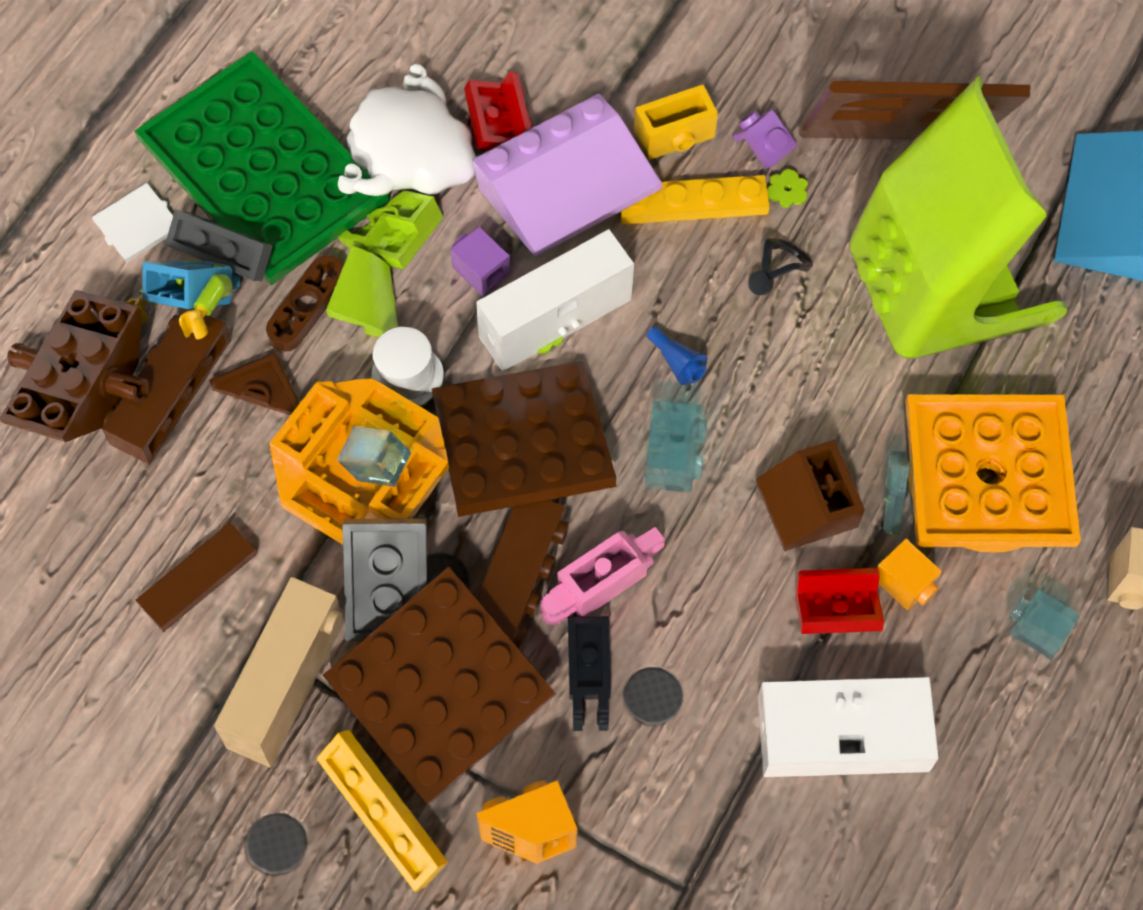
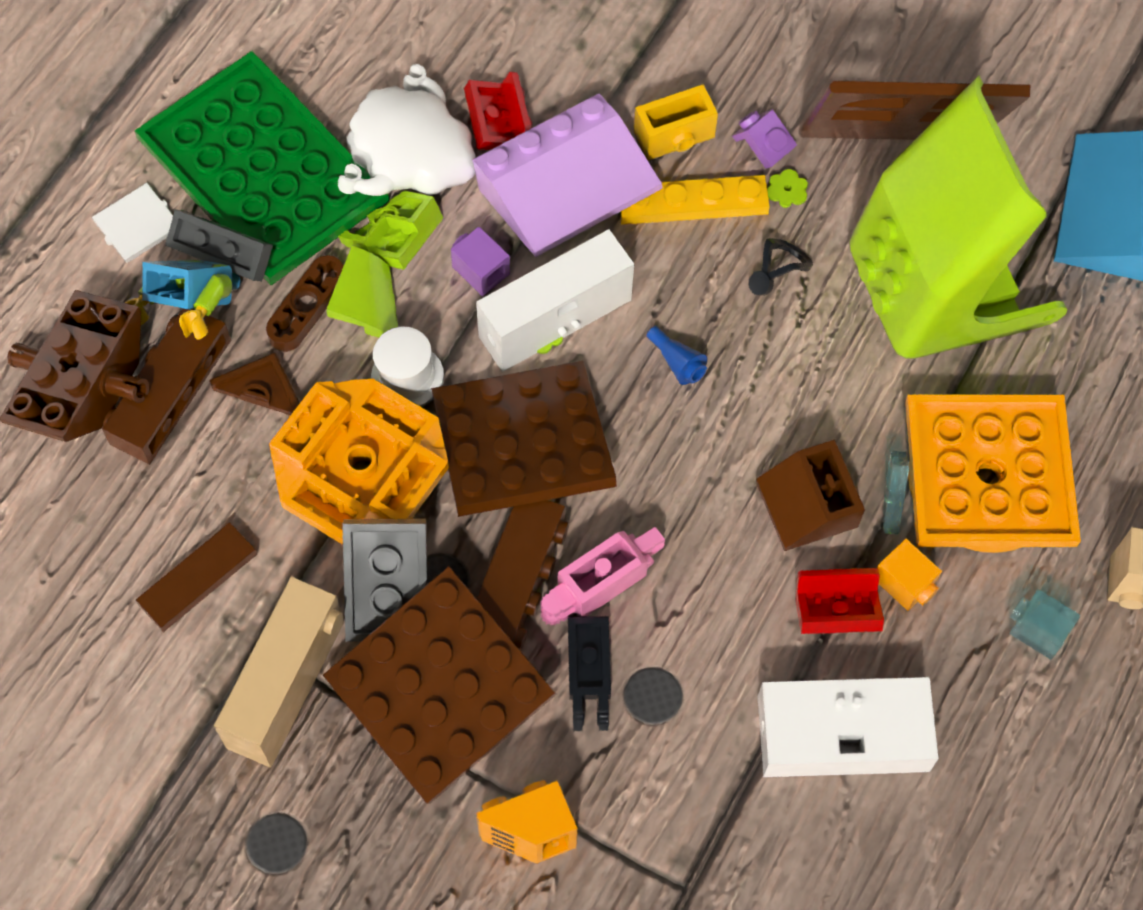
(374, 456): clear light blue brick -> none
(382, 810): yellow plate -> none
(673, 446): clear light blue brick -> none

